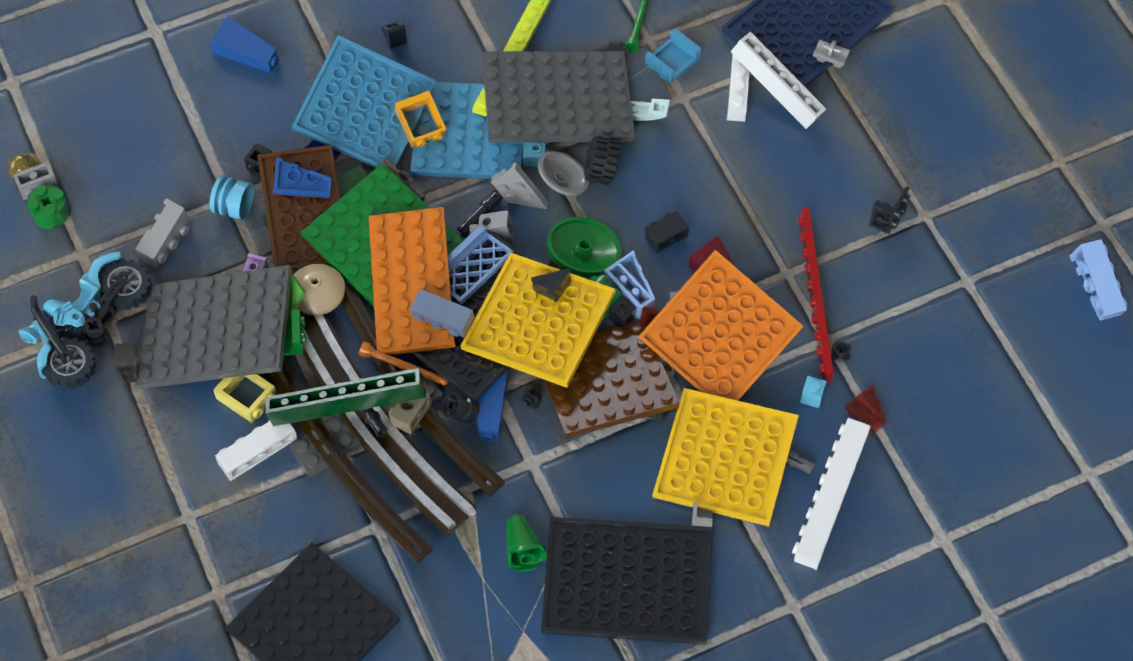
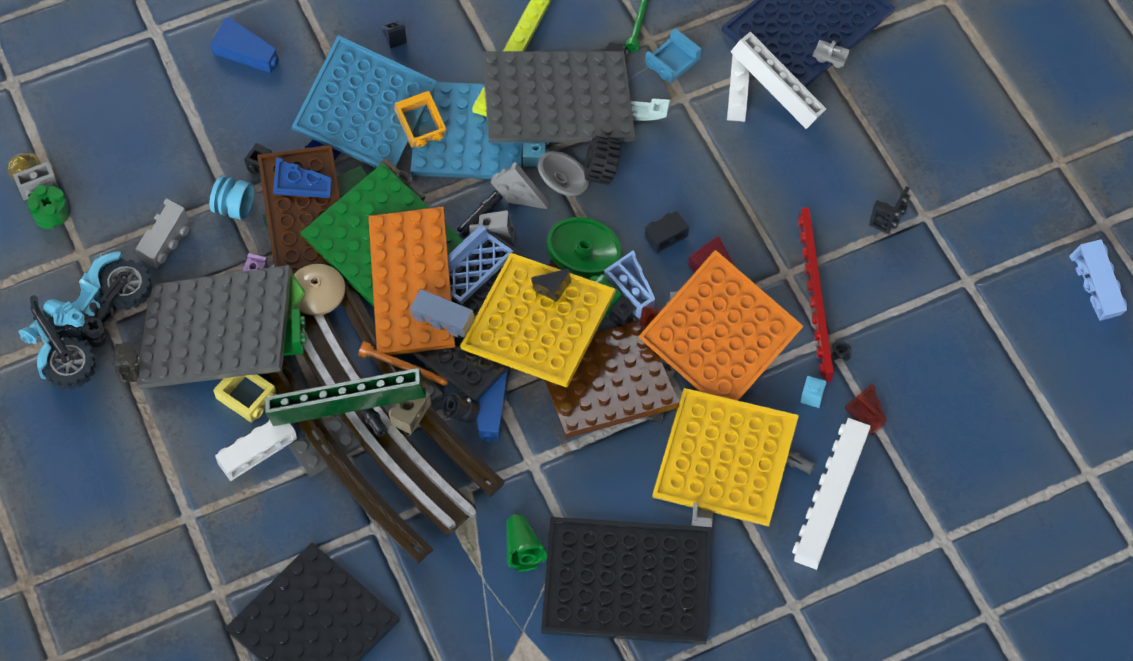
(531, 398): black plate -> none

